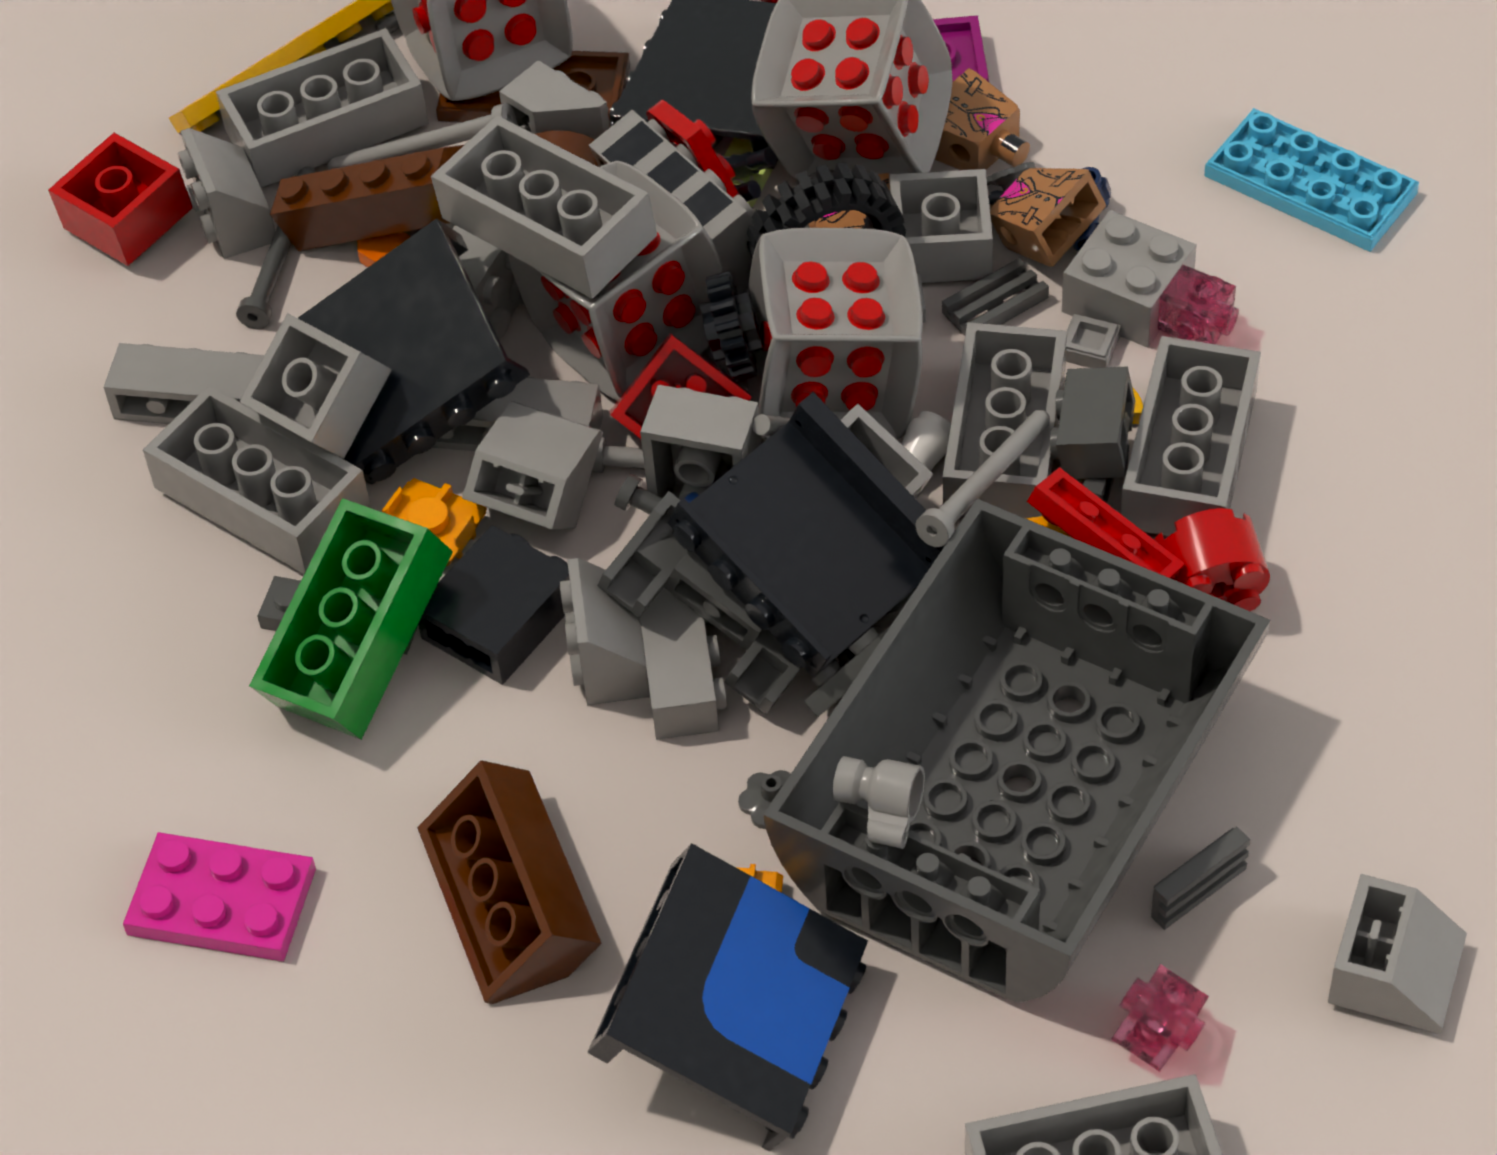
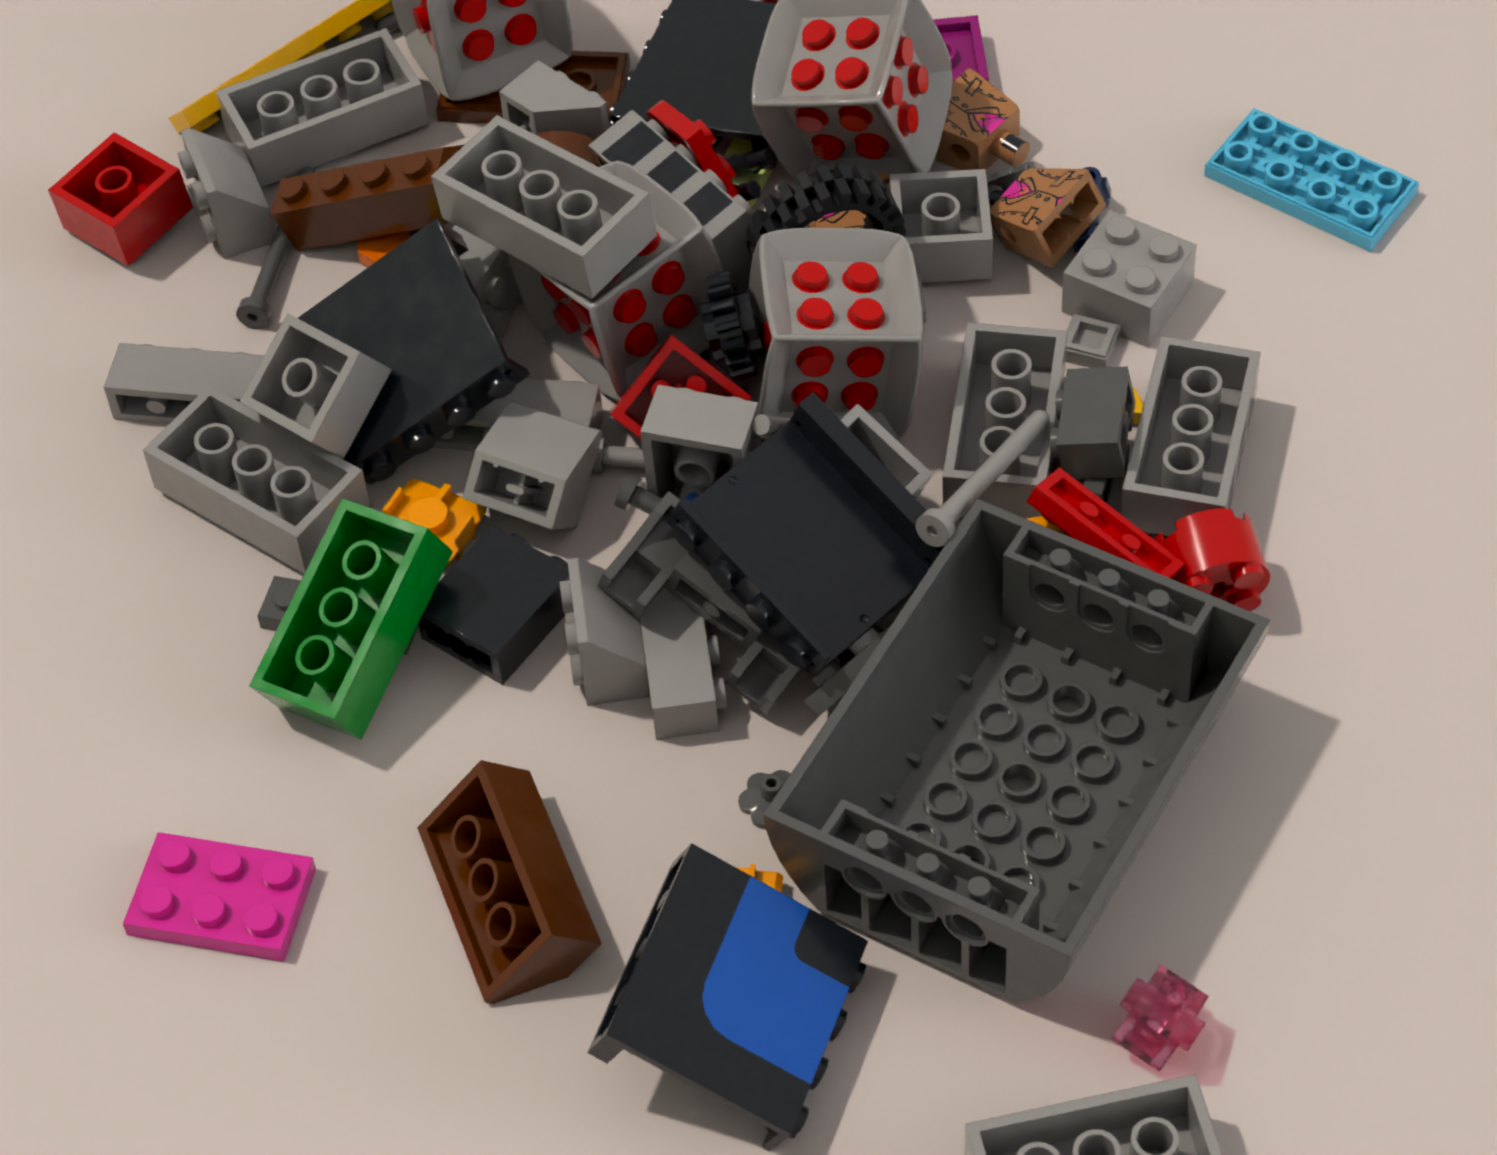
(425, 141): light grey bar -> none
(892, 796): light grey piece -> none
(927, 438): white cone -> none
(990, 296): dark grey tile -> none
(1197, 307): clear pink brick -> none
(1200, 877): dark grey tile -> none
(1397, 956): light grey slope -> none

